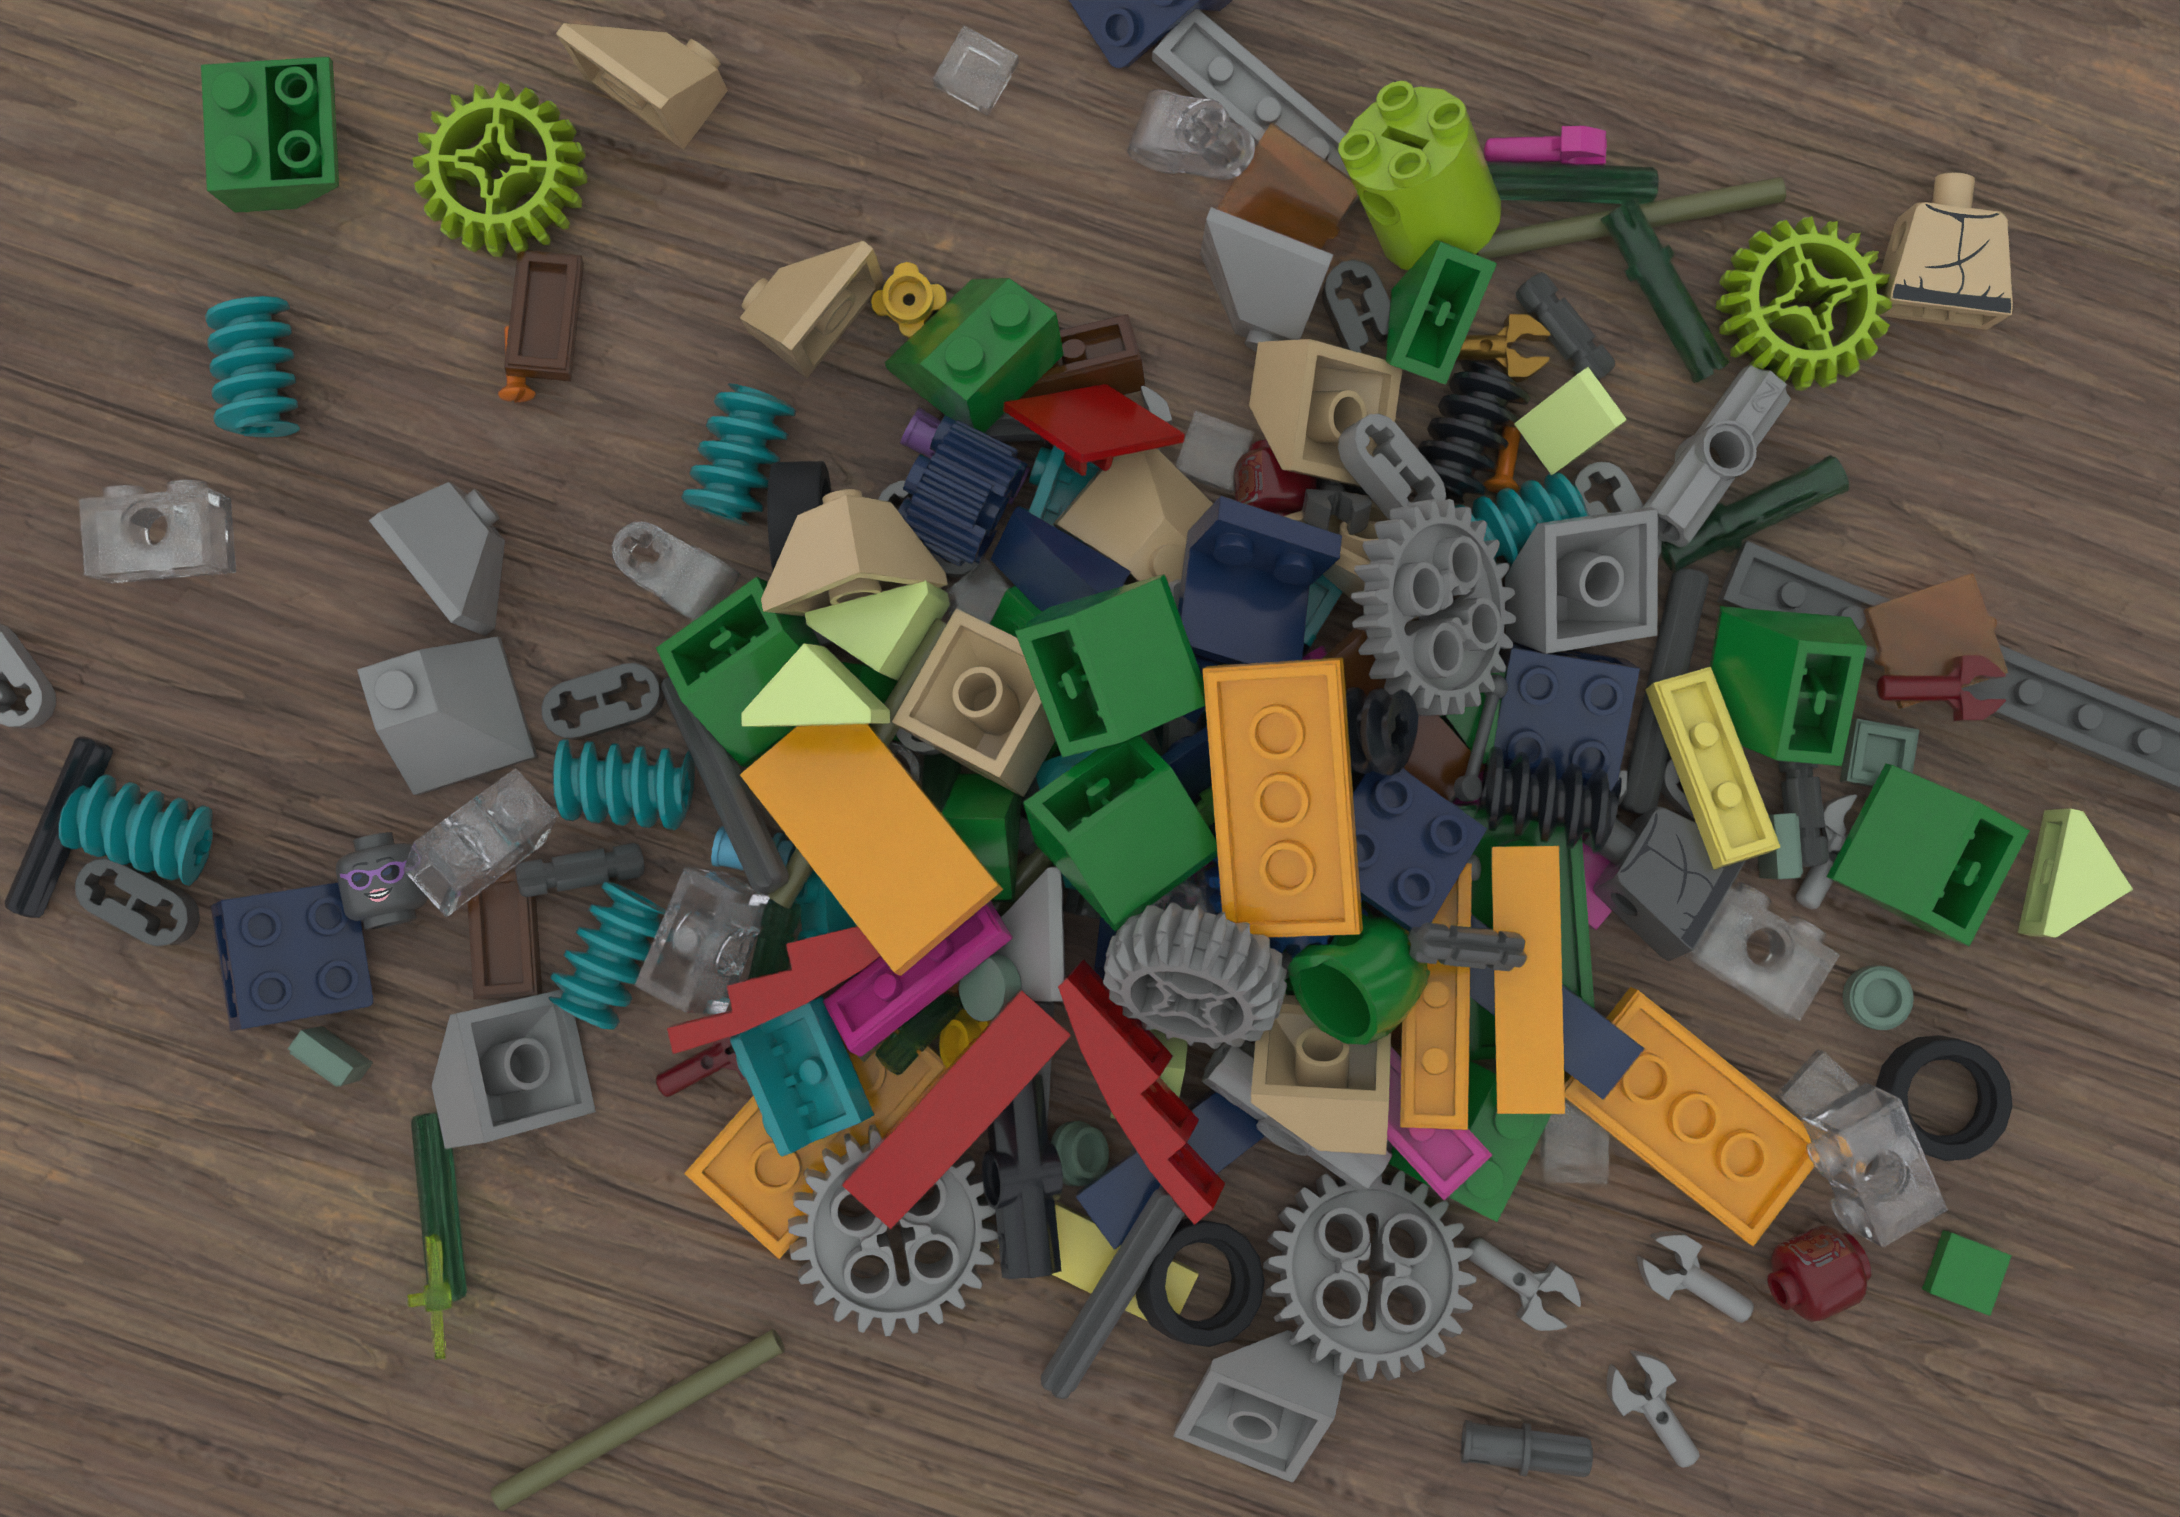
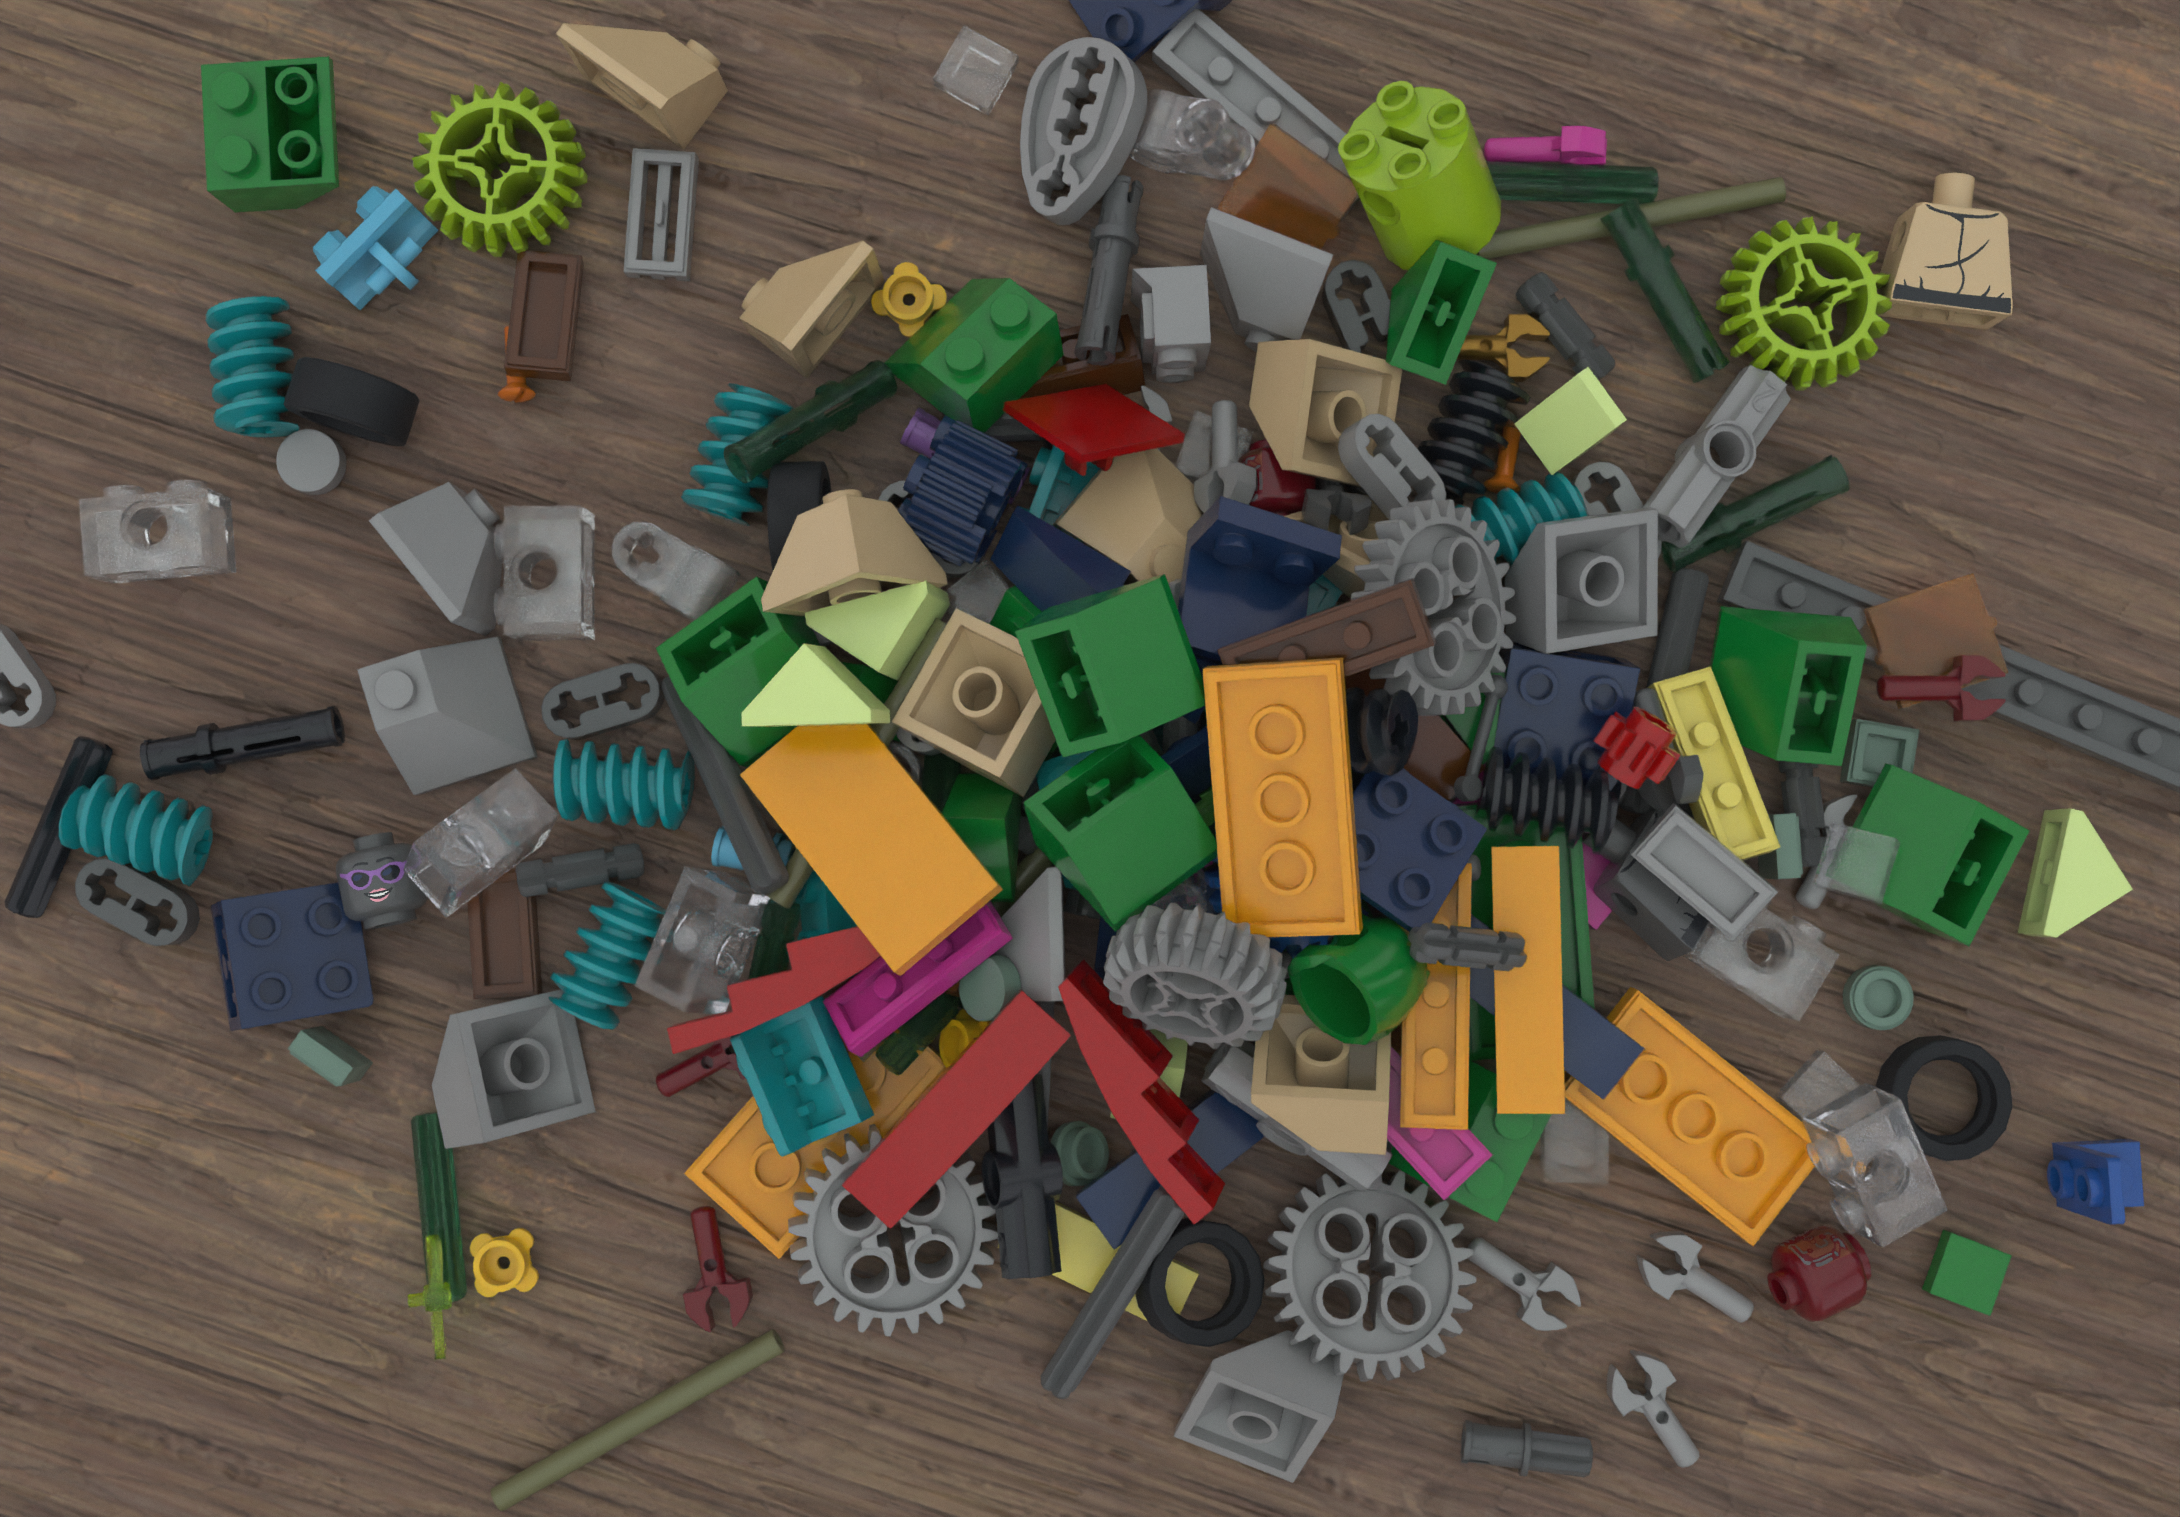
(217, 747): none -> black pin
(311, 462): none -> light grey tile
(351, 401): none -> black tyre
(376, 249): none -> medium azure hips
(490, 1275): none -> yellow plate
(567, 605): none -> clear brick
(659, 267): none -> light grey tile
(713, 1274): none -> dark red bar
(864, 388): none -> clear green pin
(1049, 113): none -> light grey piece
(1112, 247): none -> dark grey pin
(1173, 320): none -> light grey window
(1227, 475): none -> light grey bar
(1359, 631): none -> reddish brown tile
(1637, 747): none -> red gear
(1684, 779): none -> dark grey bar
(1703, 871): none -> light grey tile
(1856, 863): none -> clear tile
(2097, 1178): none -> blue bracket

